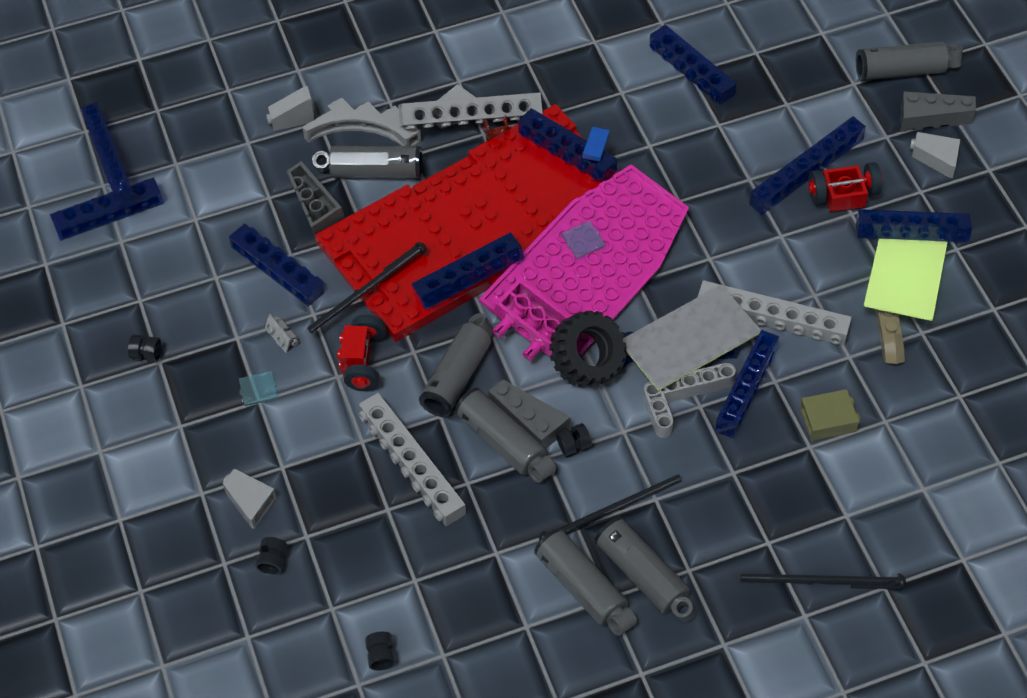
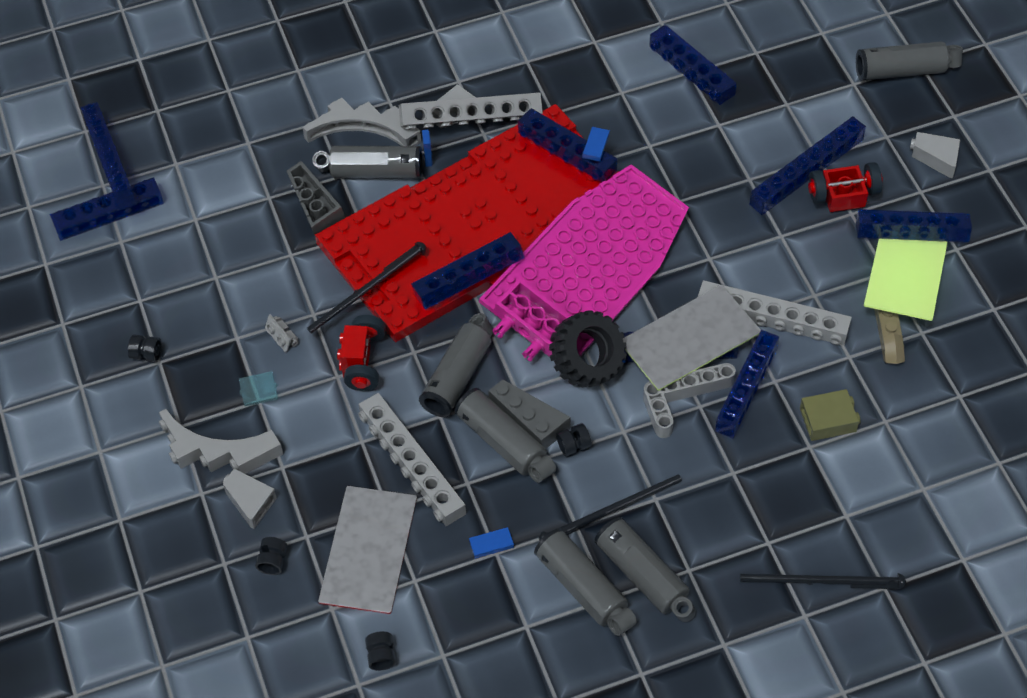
(215, 453): none -> light grey arch
(277, 264): clear blue brick -> none
(291, 111): light grey slope -> none
(368, 550): none -> flat silver piece
(427, 148): none -> blue tile
(491, 133): clear red piece -> none
(491, 542): none -> blue tile
(583, 239): clear light blue piece -> none
(934, 110): dark grey wedge -> none

